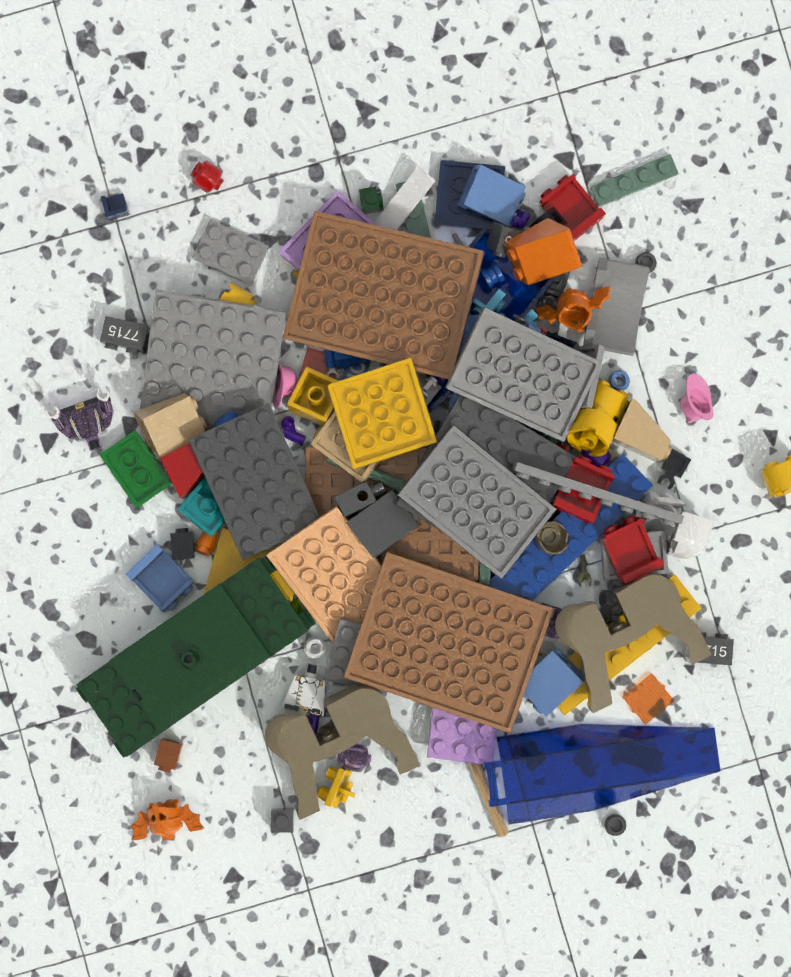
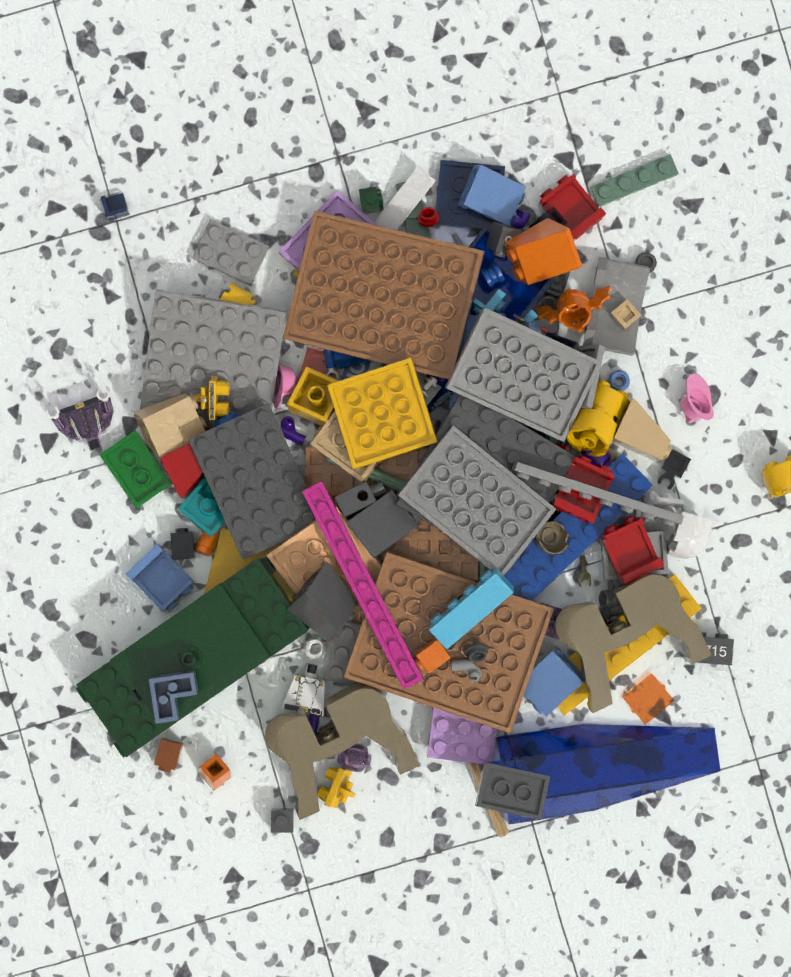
(125, 335): dark grey brick -> none
(165, 820): orange helmet -> none
(166, 690): none -> sand blue brick
(207, 176): red head -> none
(215, 772): none -> orange brick
(216, 388): none -> yellow hips
(324, 603): none -> dark grey slope
(363, 585): none -> dark pink plate
(428, 217): none -> red plate
(431, 656): none -> orange brick
(469, 667): none -> light grey arm
(471, 607): none -> medium azure brick
(477, 651): none -> dark grey plate
(512, 791): none -> dark grey plate
(615, 825): dark grey plate -> none
(625, 314): none -> tan plate

